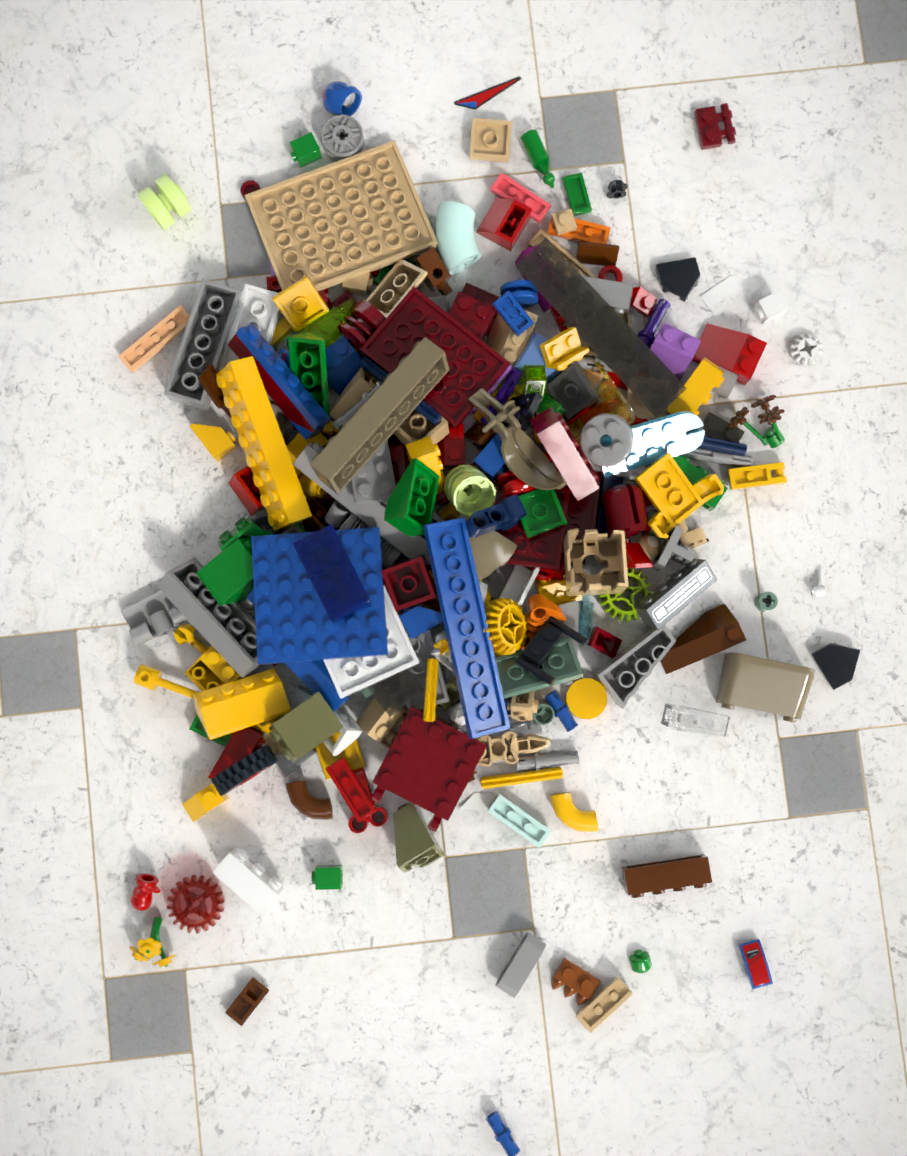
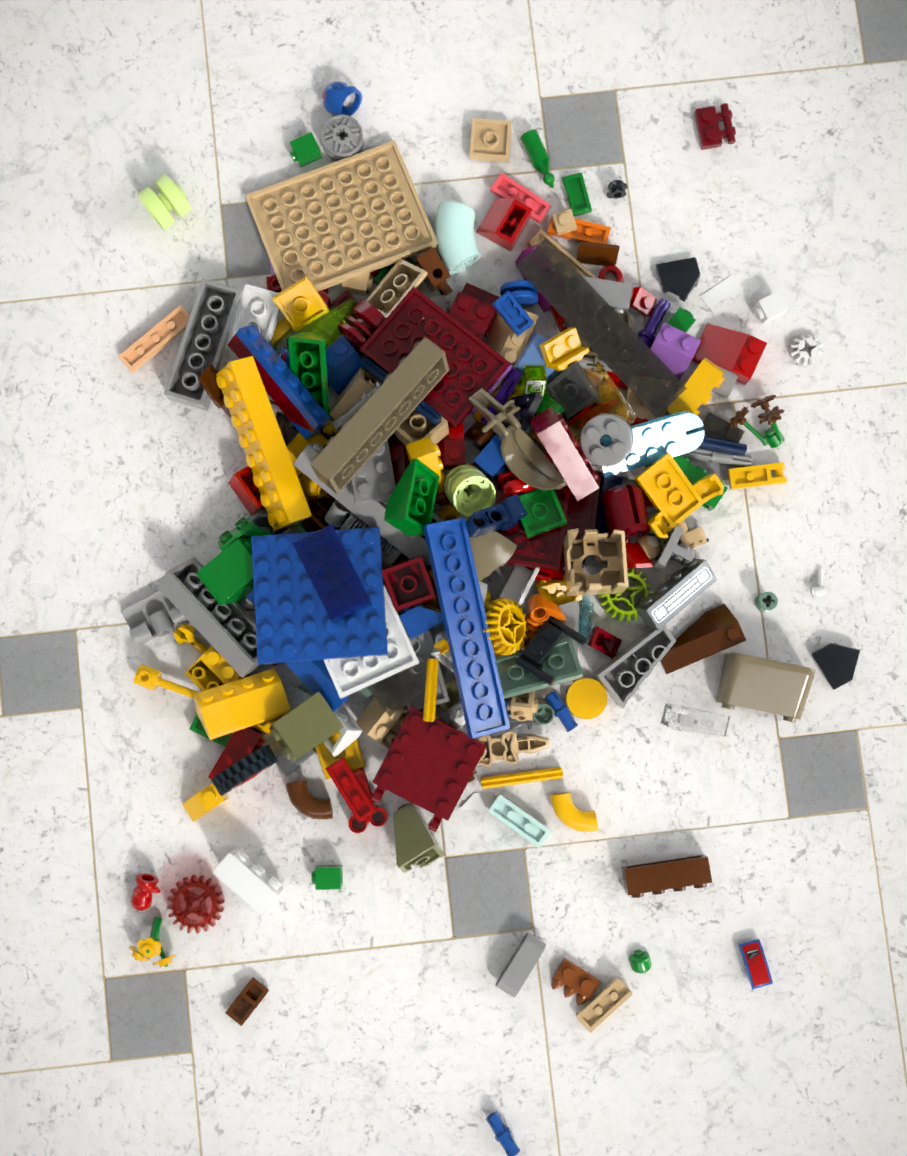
(215, 440): yellow slope -> none
(249, 187): dark red tile -> none
(478, 99): sticker -> none
(547, 760): light grey pin -> none
(682, 320): none -> green brick

